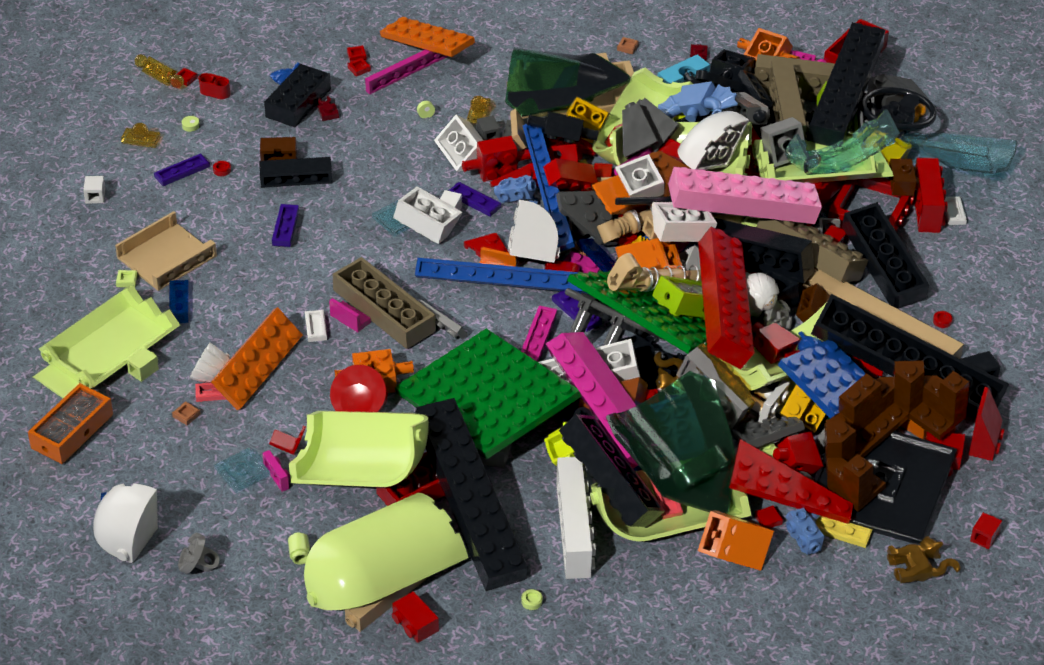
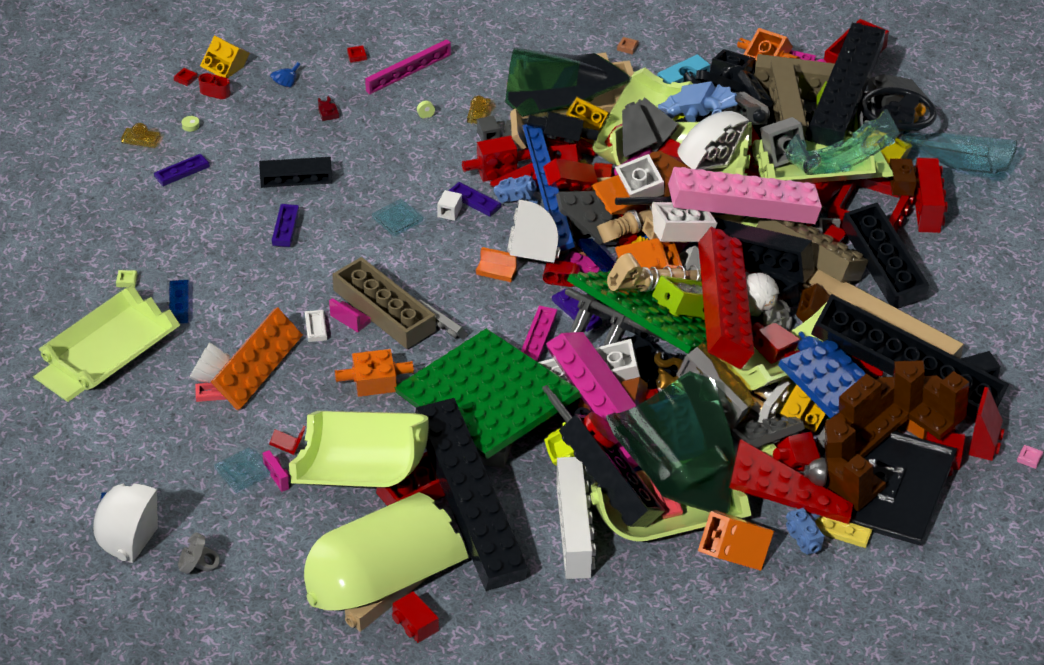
(70, 423): orange brick -> none
(94, 189): white brick -> none
(142, 364): yellowish green brick -> none
(159, 71): clear yellow plate -> none
(164, 252): tan panel -> none
(186, 413): nougat tile -> none
(221, 168): red tile -> none
(224, 58): none -> yellow slope
(278, 148): reddish brown brick -> none
(297, 95): black brick -> none
(299, 547): yellowish green brick -> none
(358, 390): red piece -> none
(359, 67): red tile -> none
(427, 36): orange plate -> none
(427, 214): white slope -> none
(458, 141): white slope -> none
(489, 241): red wing -> none
(494, 274): blue plate -> none
(531, 599): yellowish green tile -> none
(557, 404): none -> dark grey piece
(601, 429): none -> red tile
(699, 49): dark red plate -> none
(768, 517): red tile -> none
(817, 471): none -> flat silver brick
(917, 562): pearl gold animal -> none
(942, 319): red tile -> none
(955, 213): white tile -> none
(986, 530): red brick -> none
(1030, 456): none -> bright pink tile

